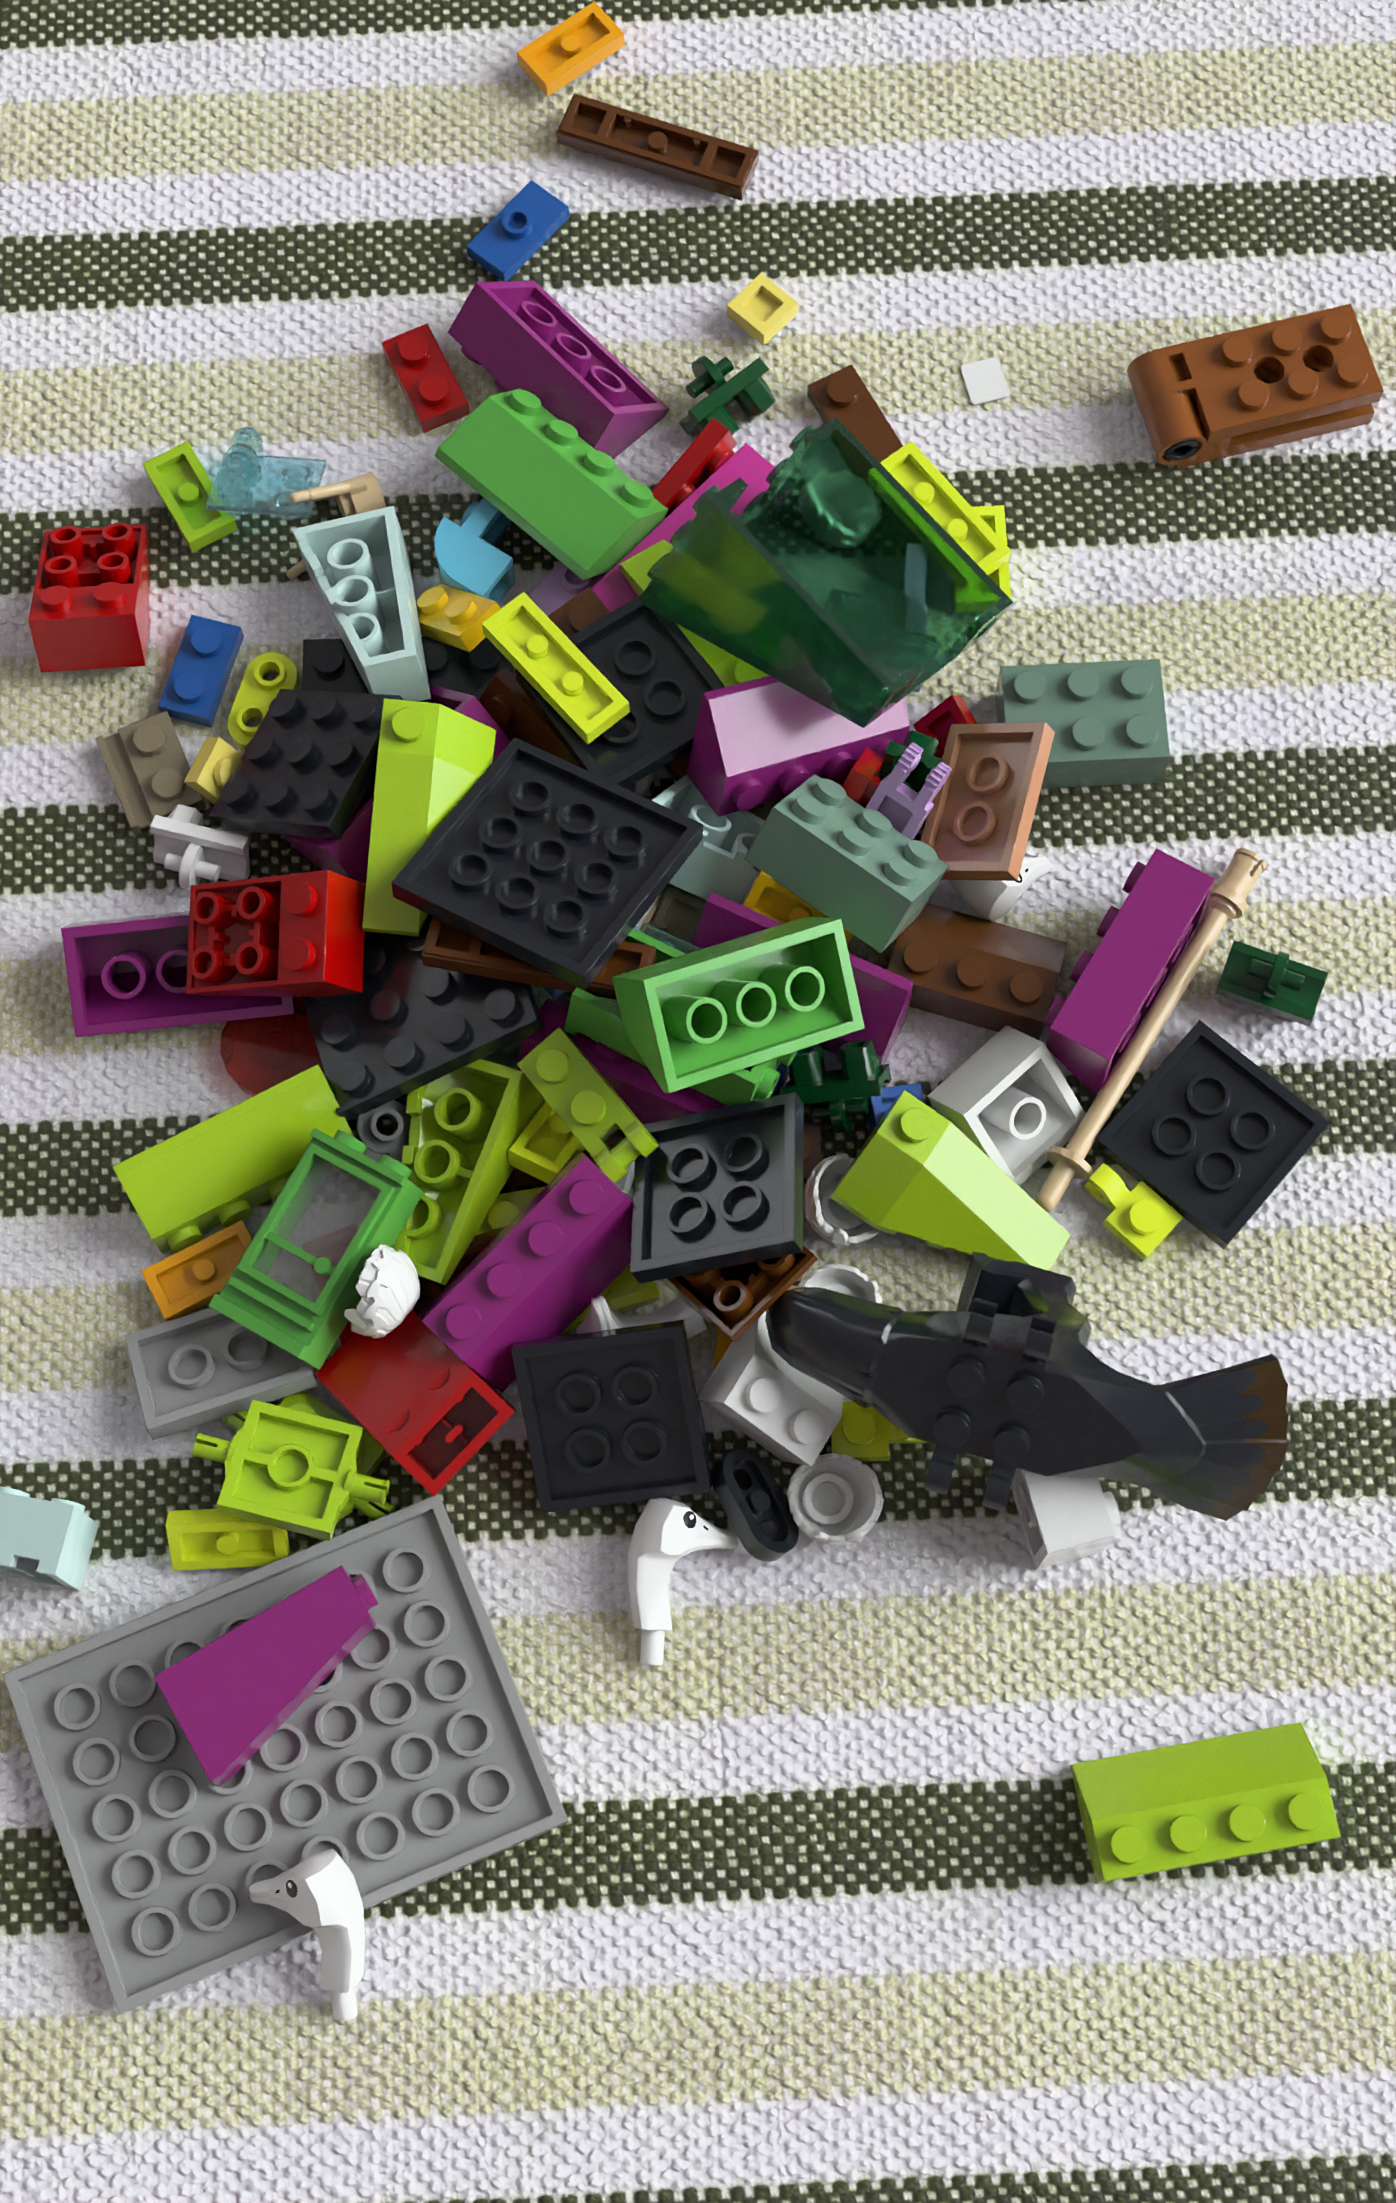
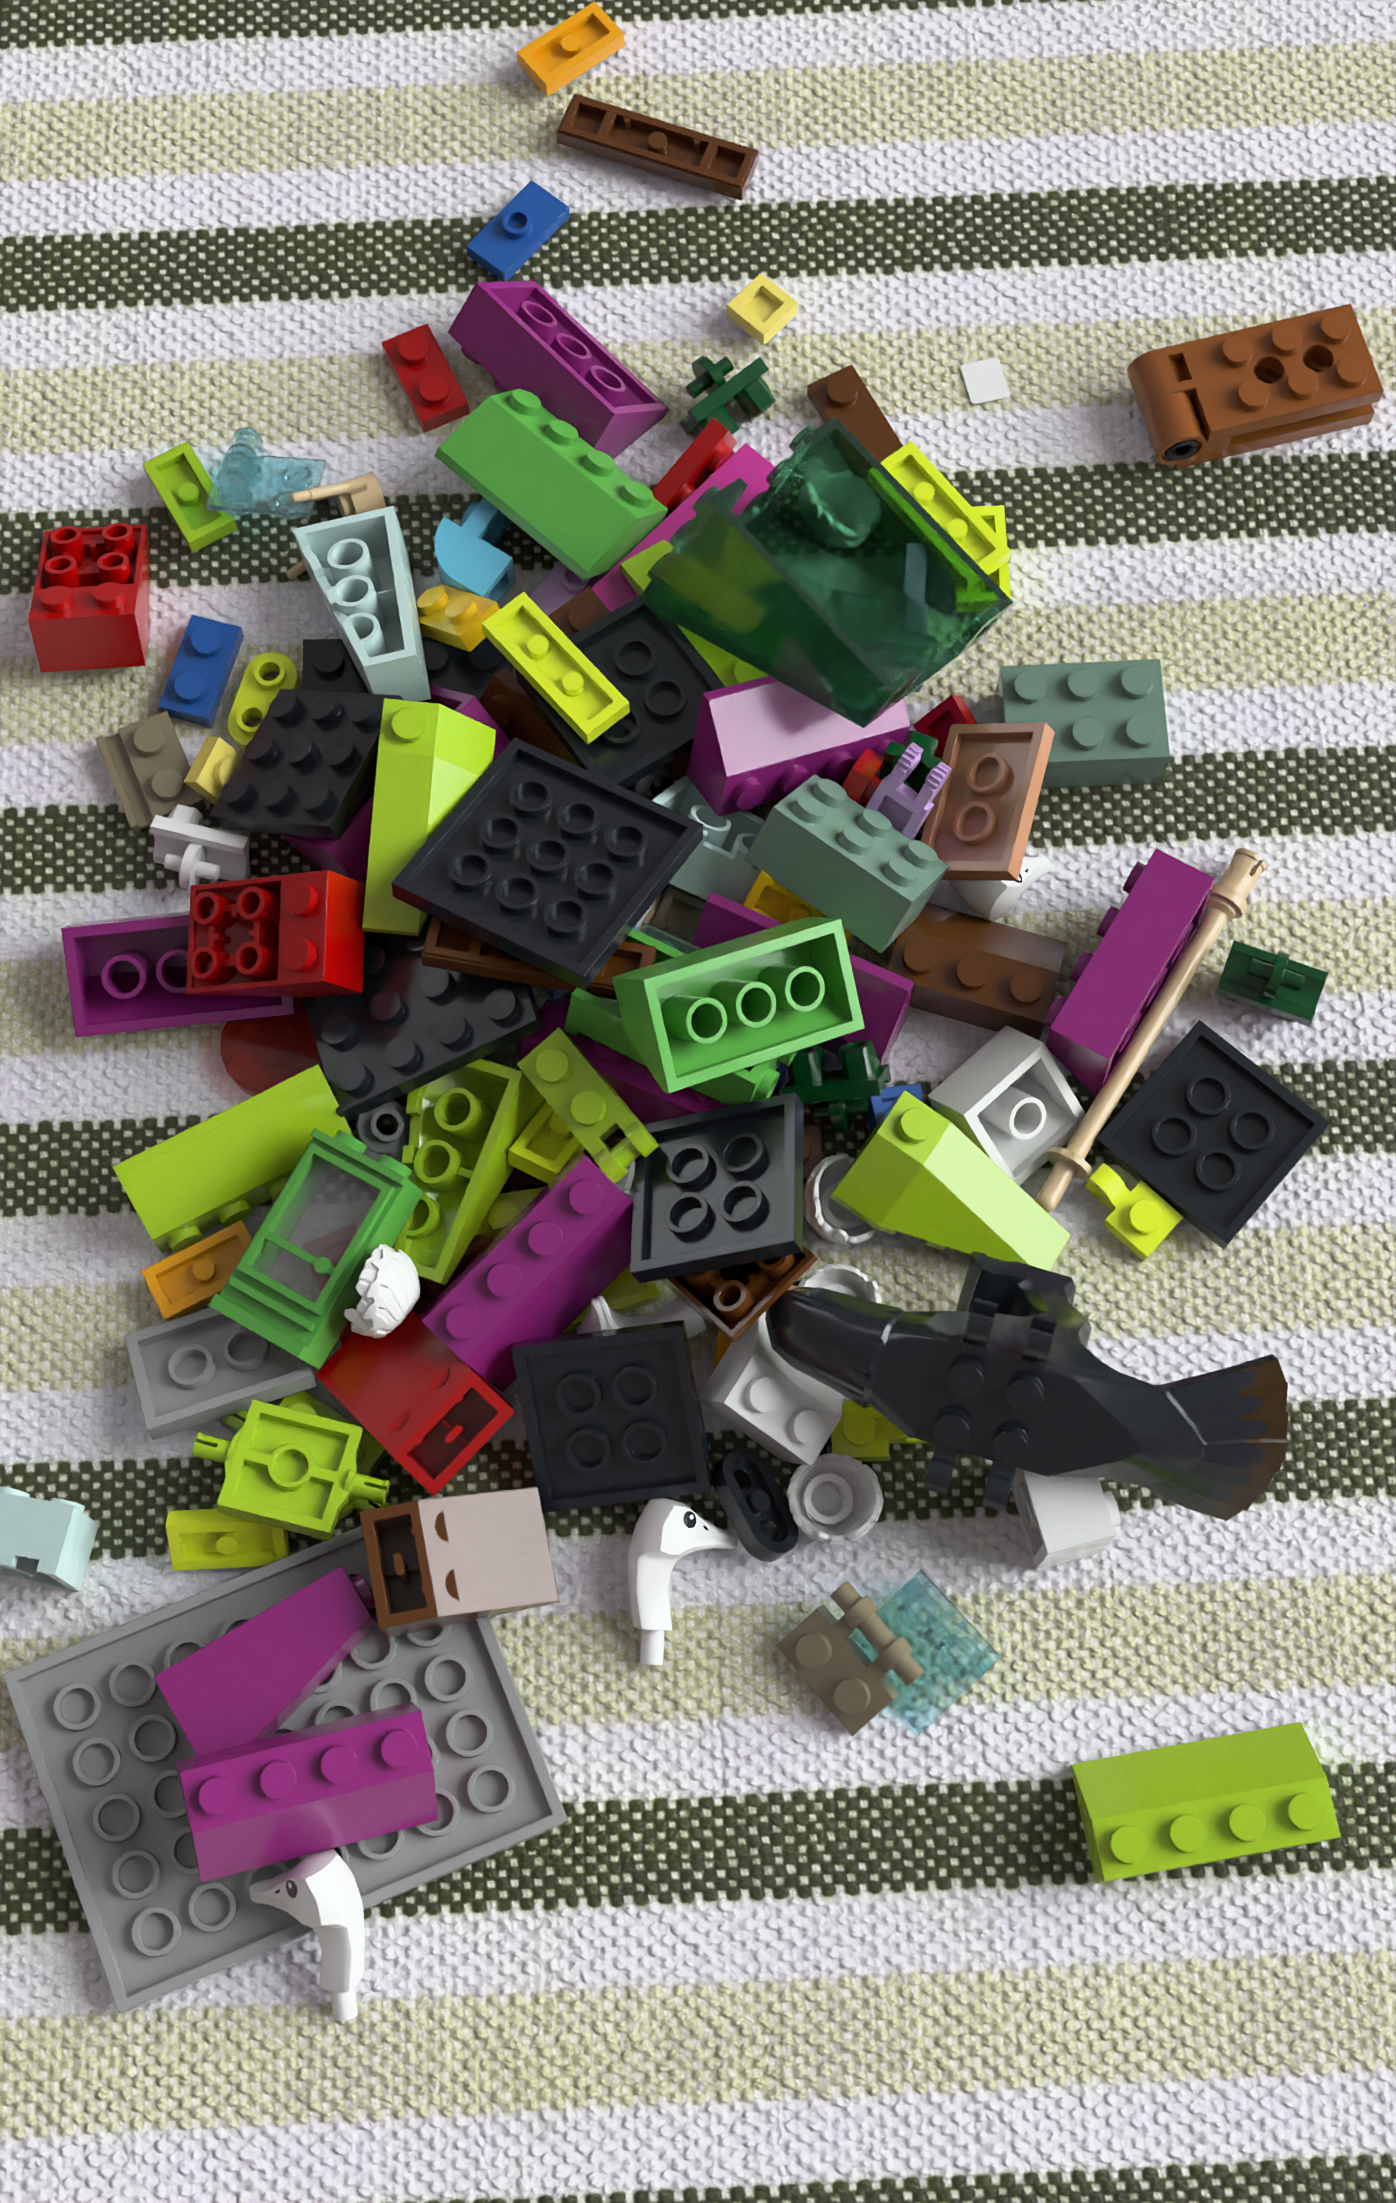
(308, 1790): none -> magenta slope
(457, 1559): none -> slope
(840, 1669): none -> dark tan plate
(943, 1645): none -> clear light blue hinge

